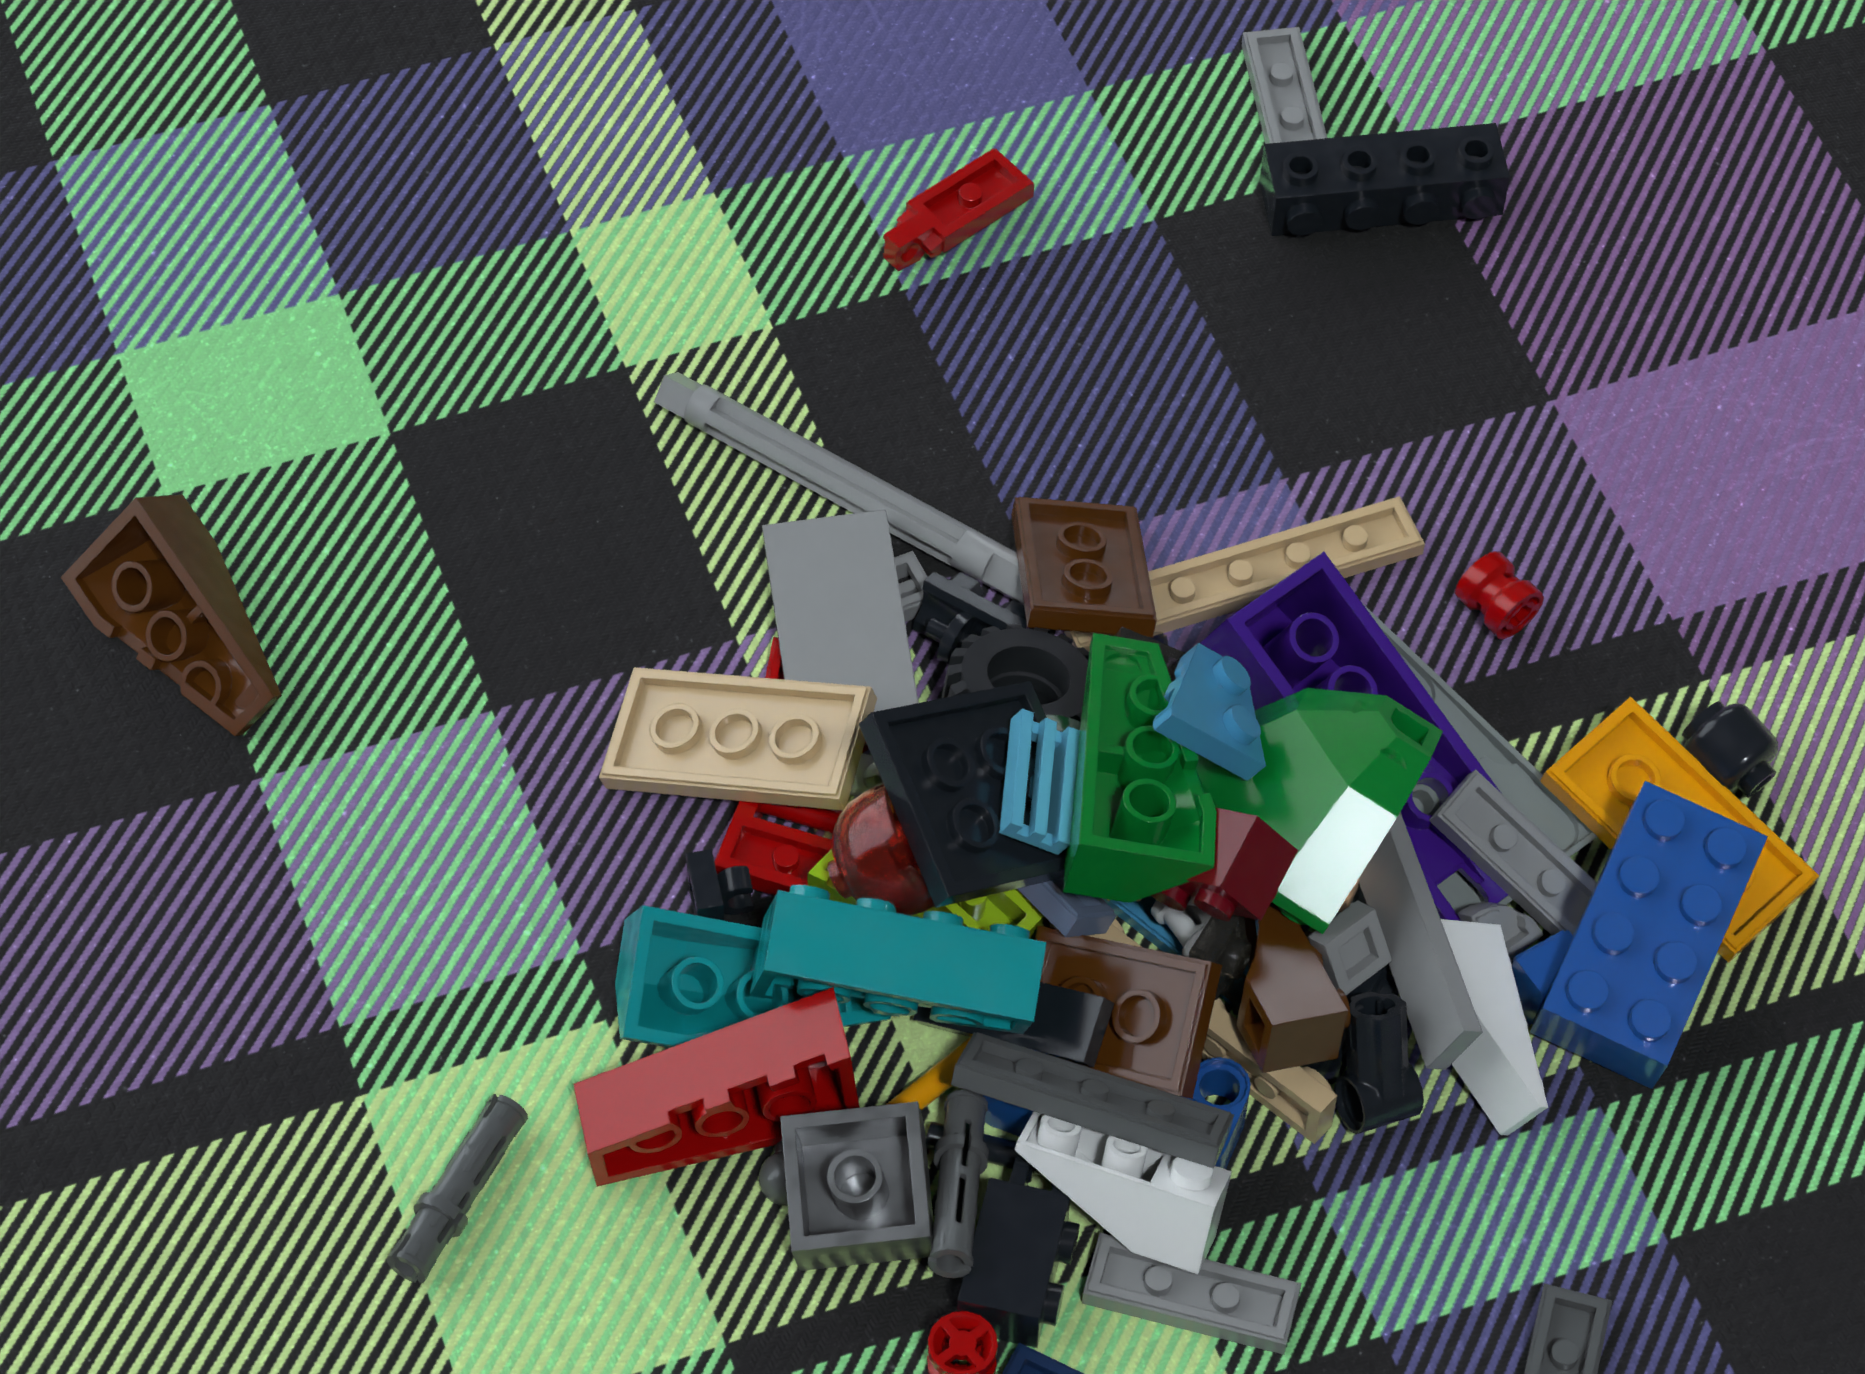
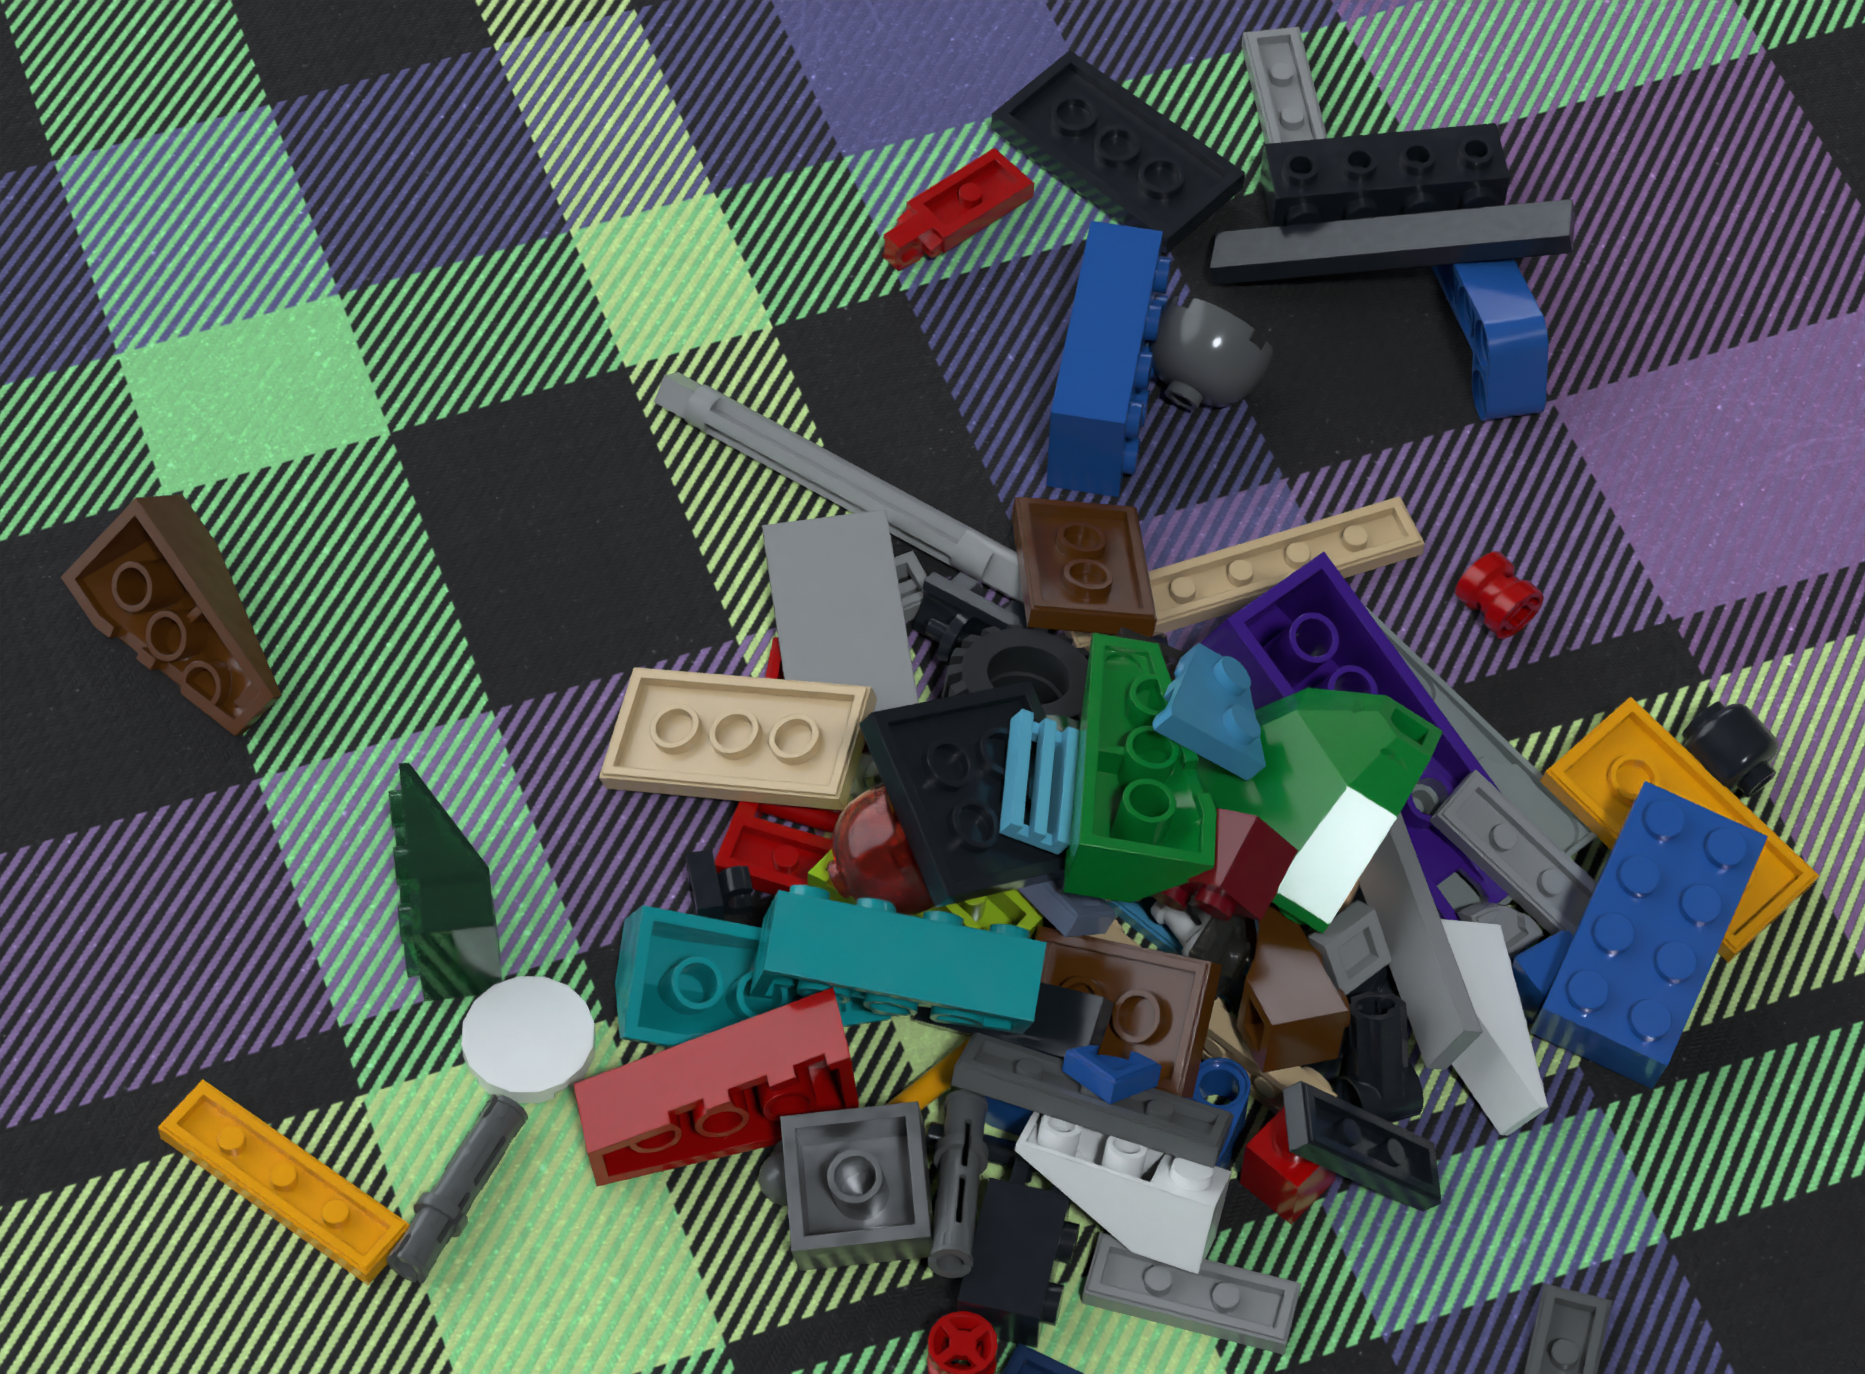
(284, 1181): none -> light orange tile
(444, 897): none -> clear green slope
(528, 1039): none -> white tile
(1107, 360): none -> blue brick
(1111, 1076): none -> blue tile
(1117, 150): none -> black plate
(1206, 355): none -> dark grey cylinder
(1280, 1177): none -> red brick
(1361, 1146): none -> black tile
(1394, 242): none -> black tile
(1504, 334): none -> blue beam

